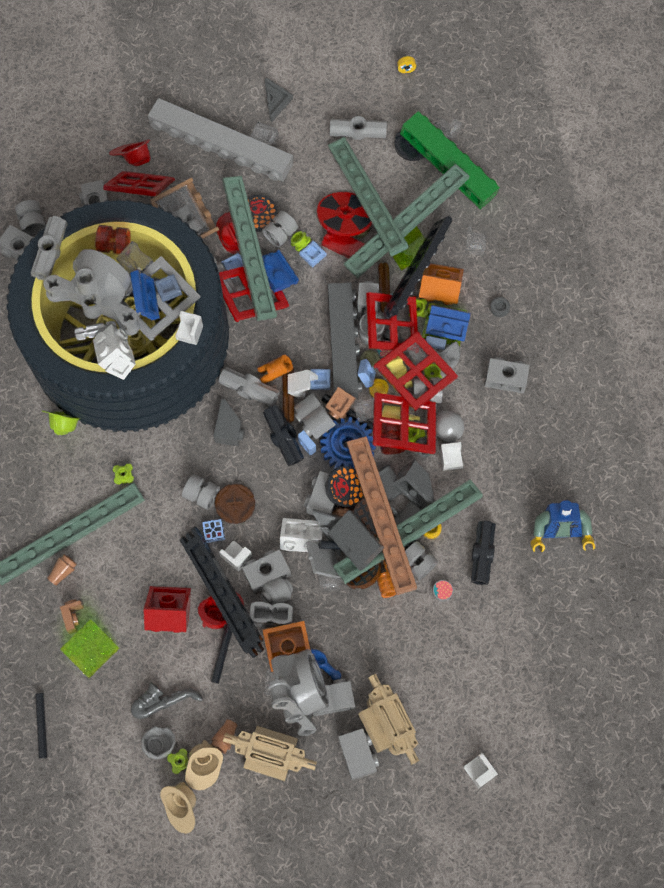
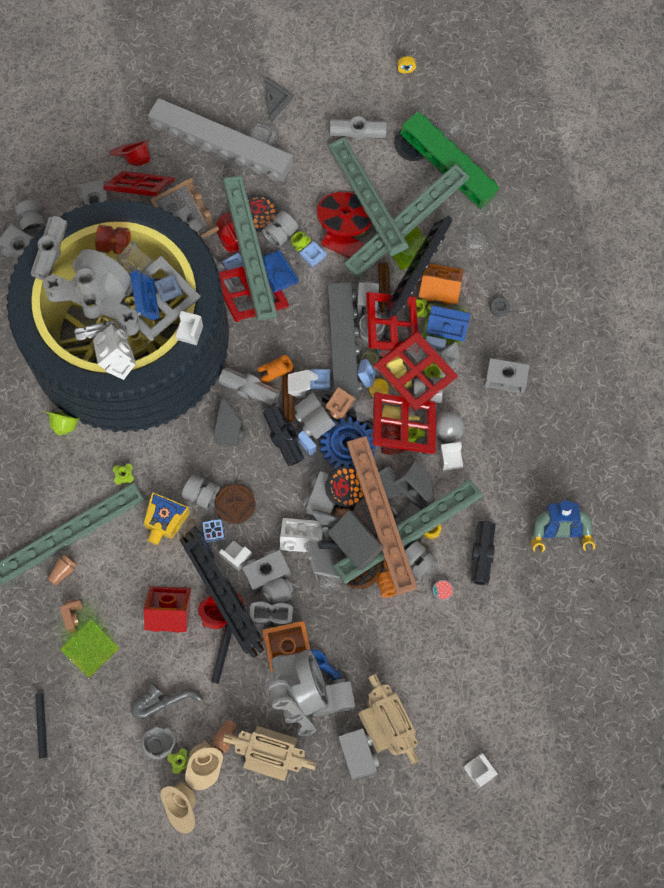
(164, 518): none -> torso

